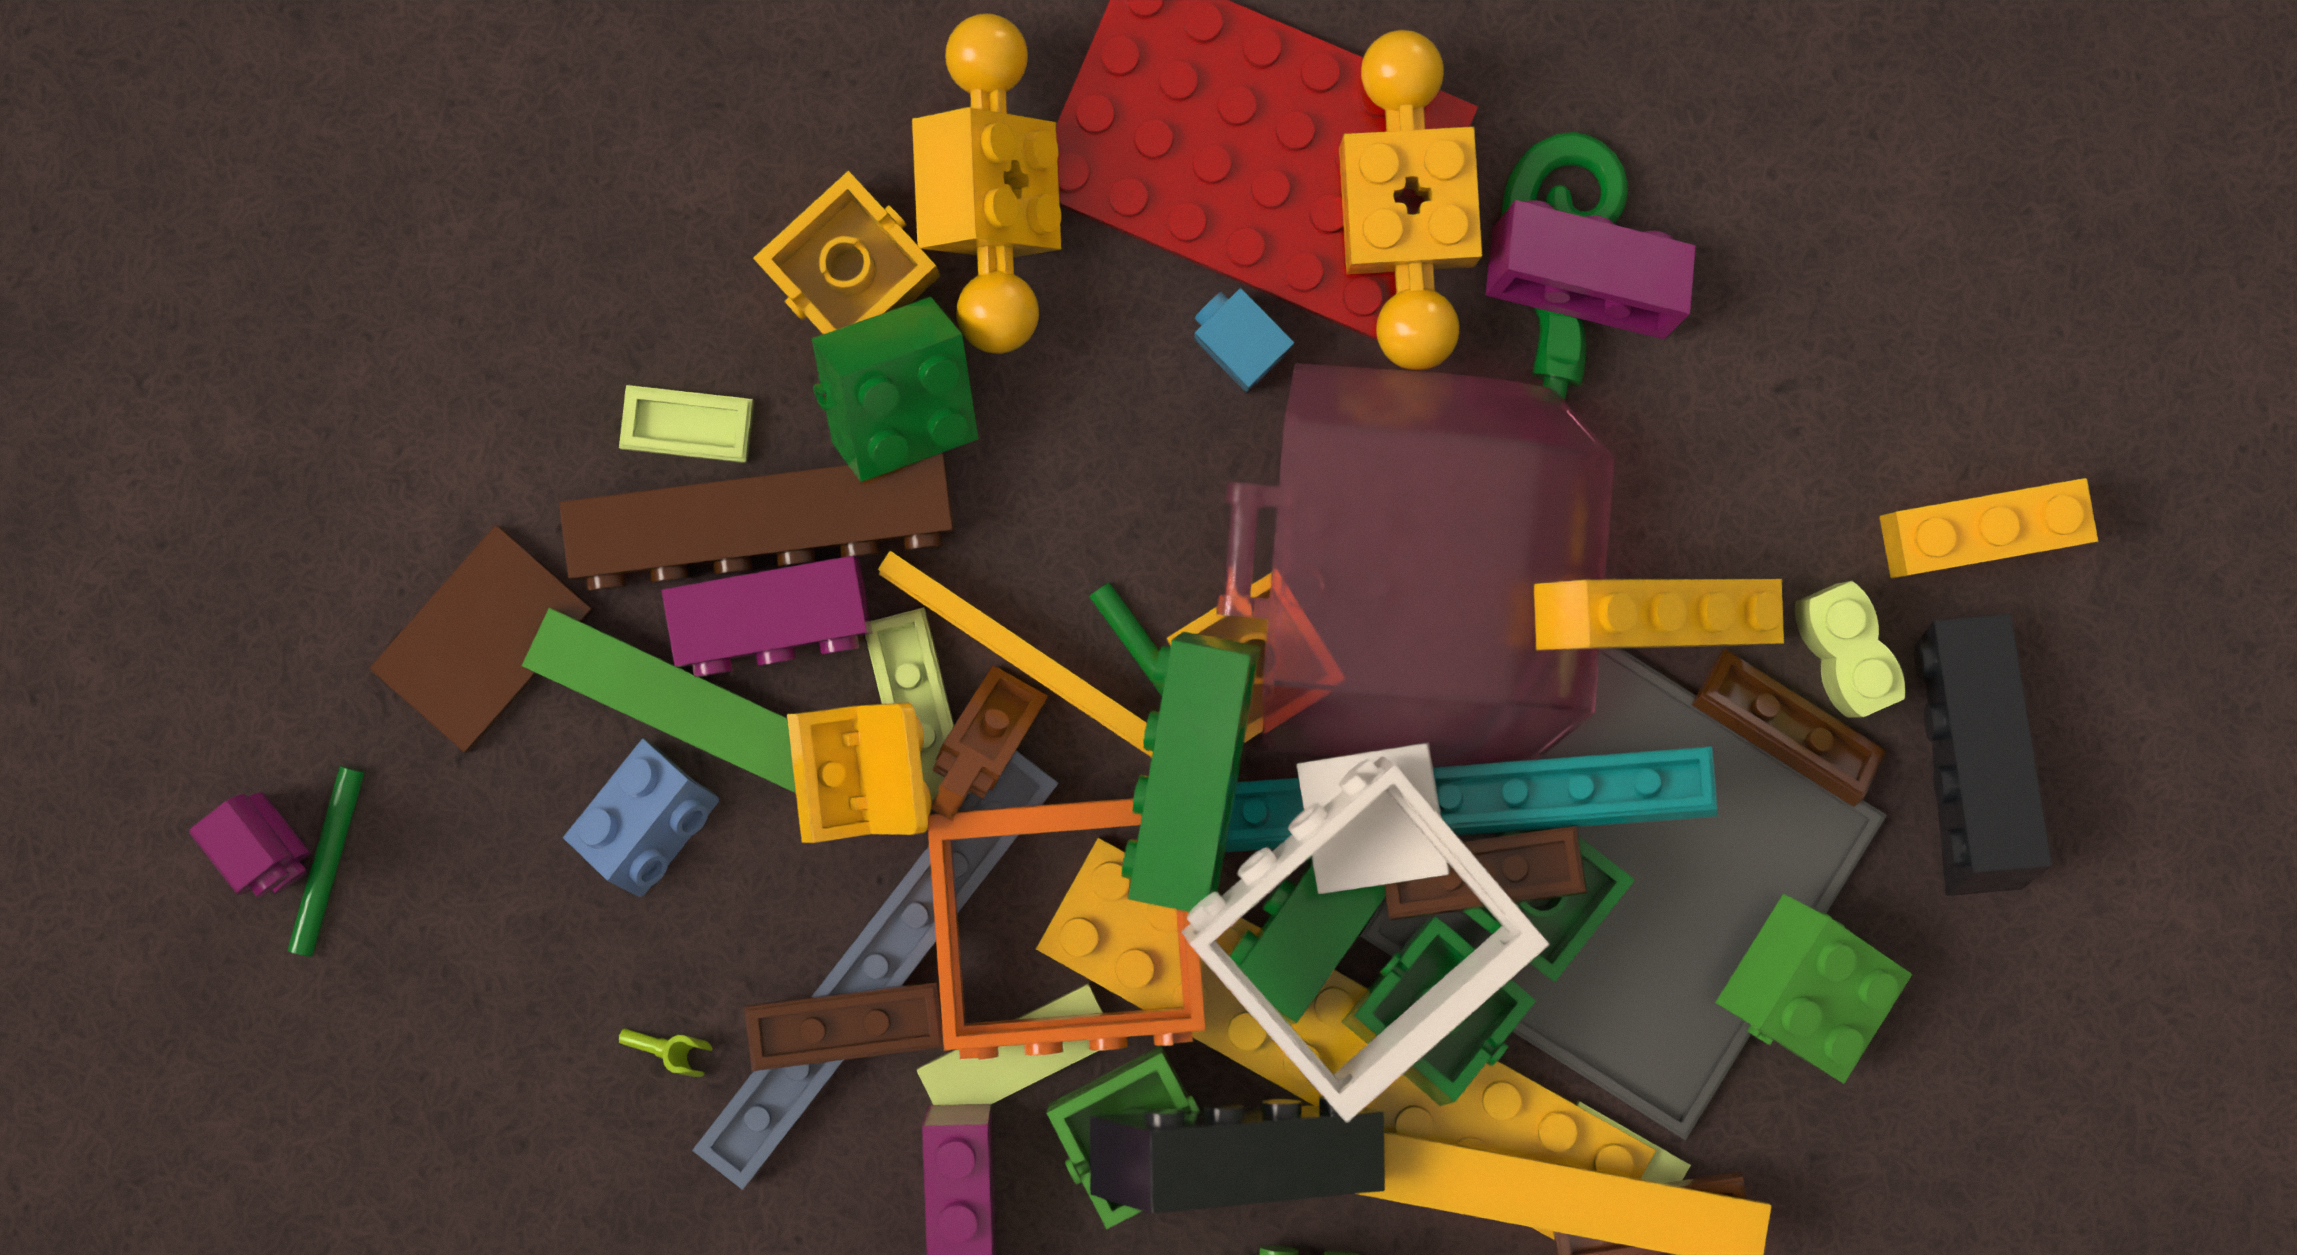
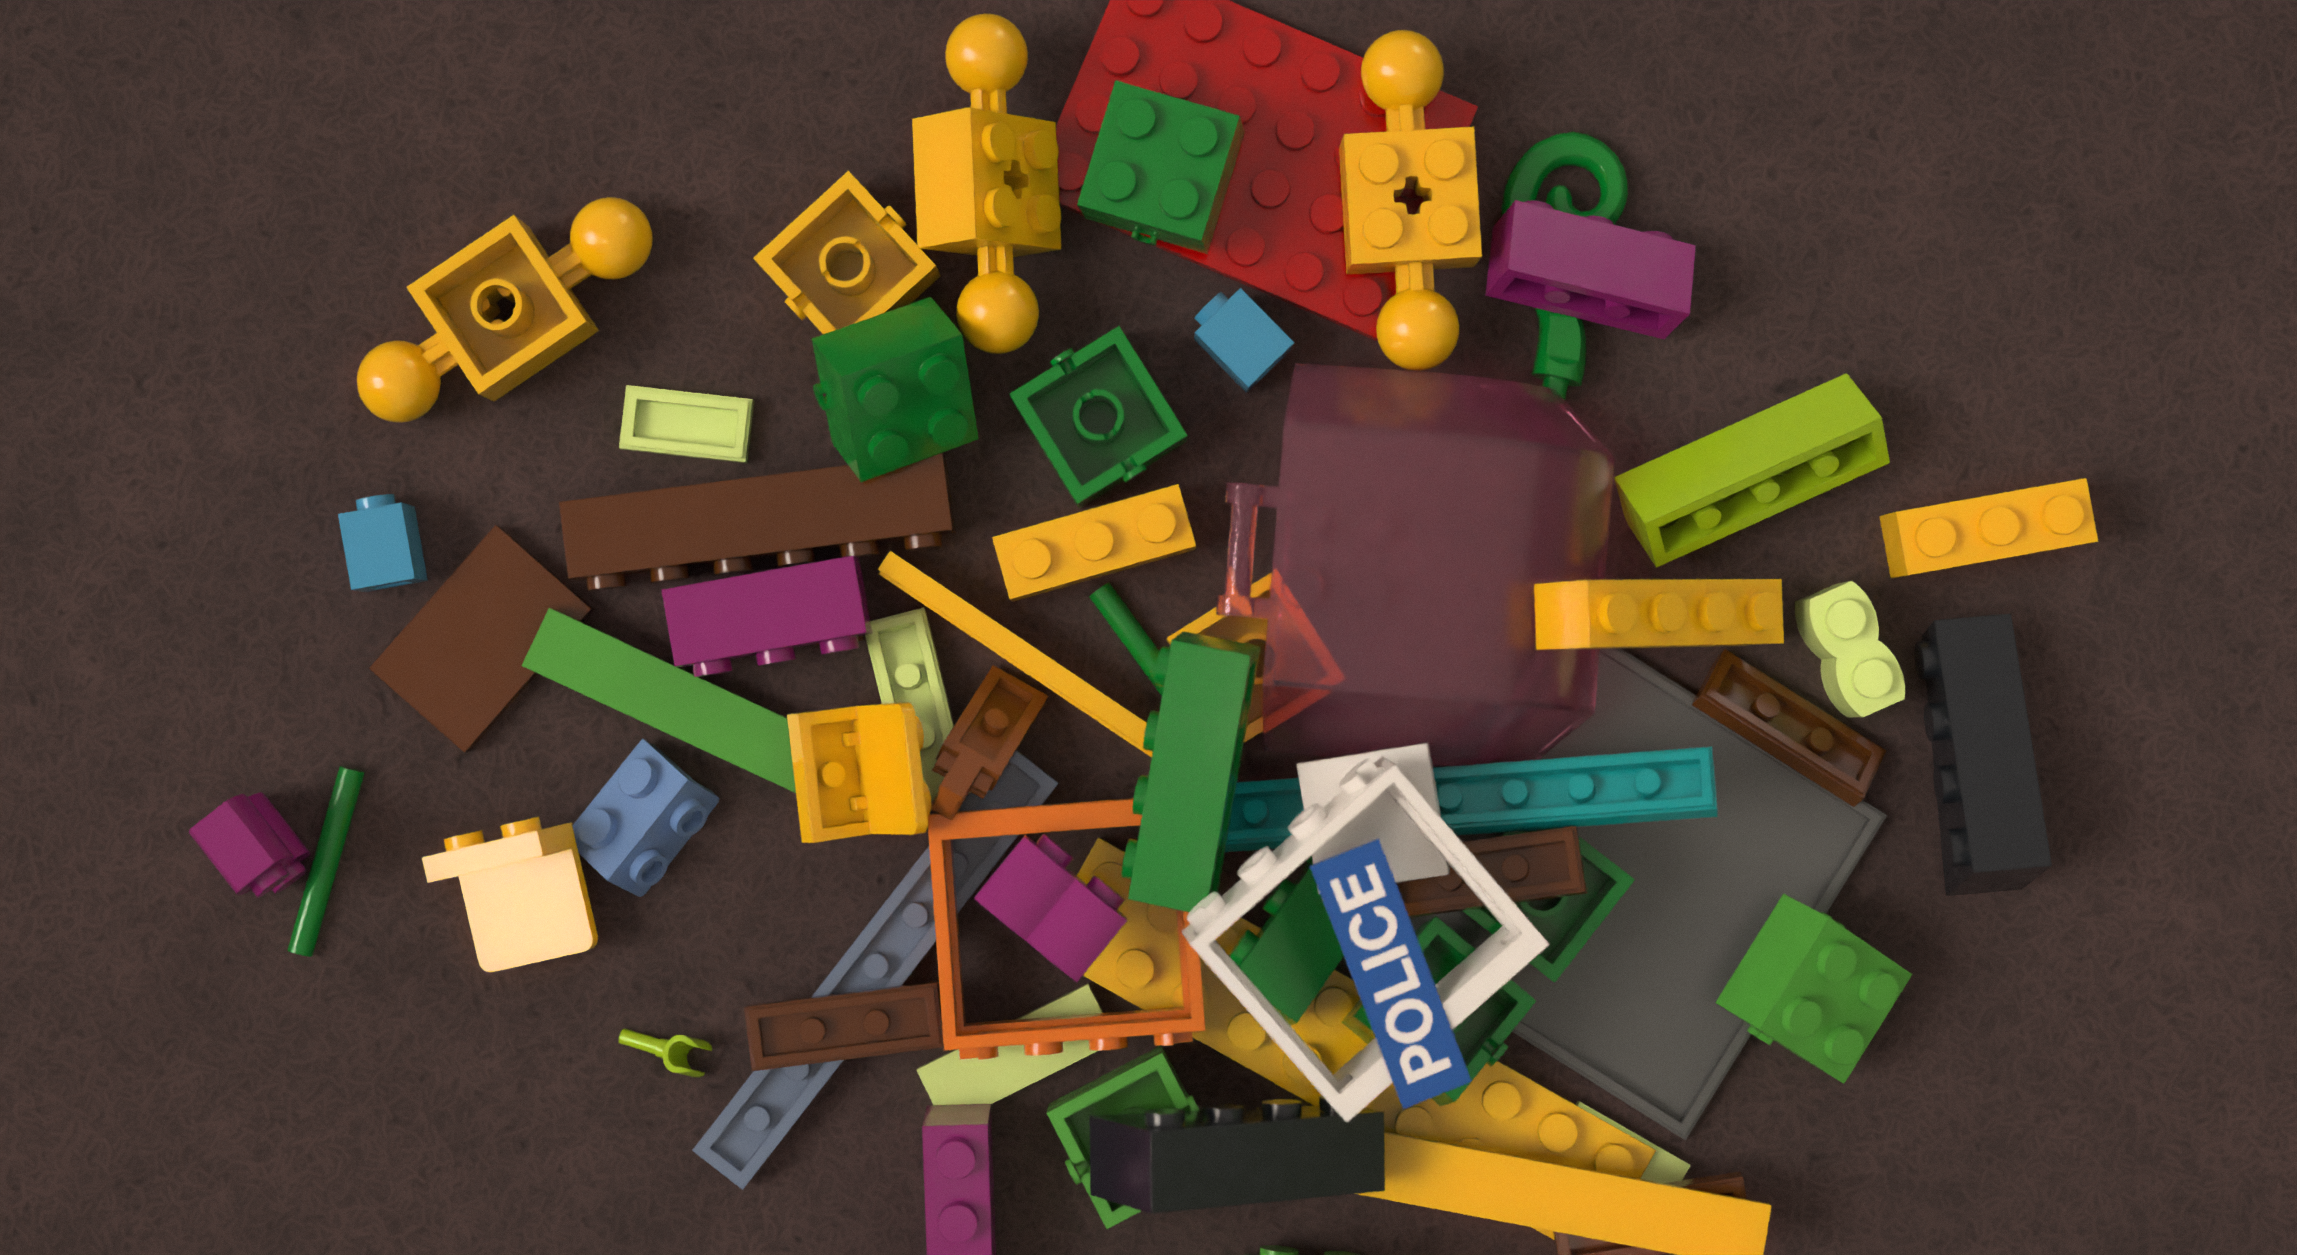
(382, 544): none -> dark azure brick
(461, 299): none -> yellow brick
(520, 893): none -> yellow bracket
(1053, 906): none -> magenta brick
(1094, 543): none -> yellow brick
(1098, 416): none -> green brick
(1161, 167): none -> green brick
(1390, 973): none -> blue sticker
(1809, 439): none -> lime brick

